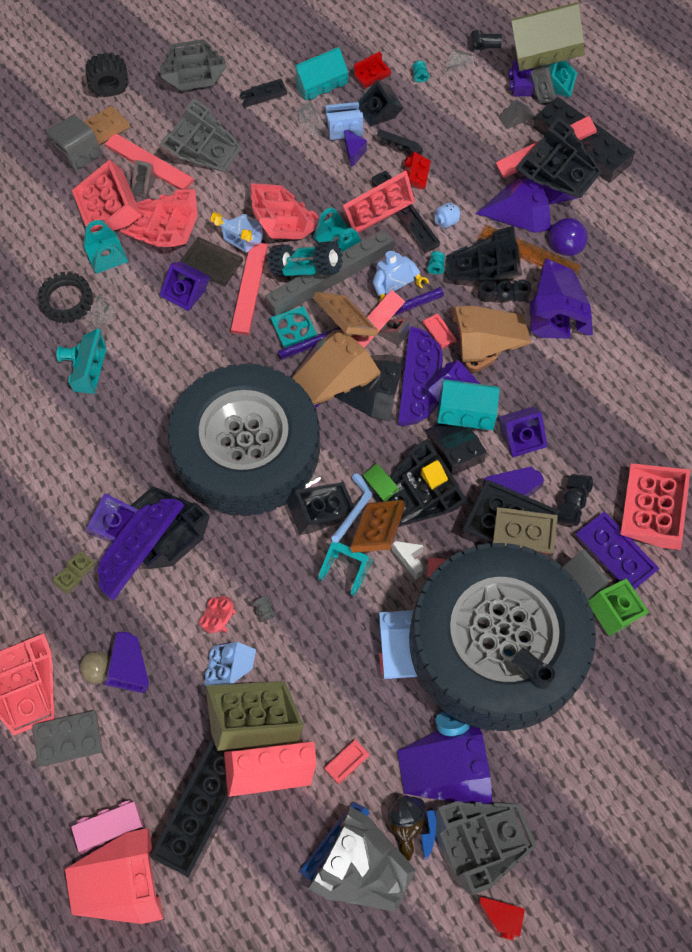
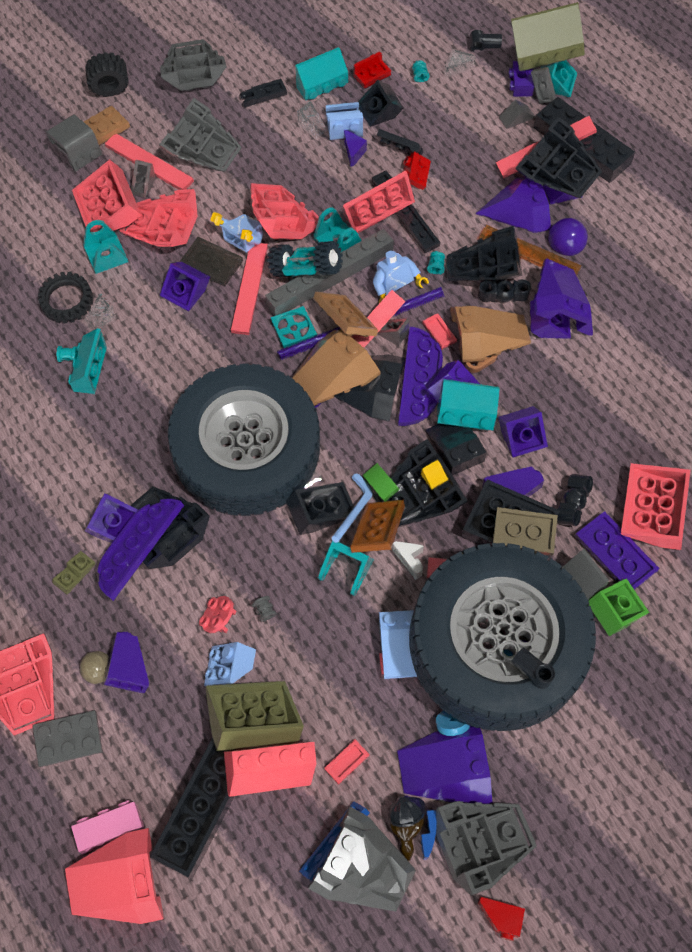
(447, 215): light blue head -> none

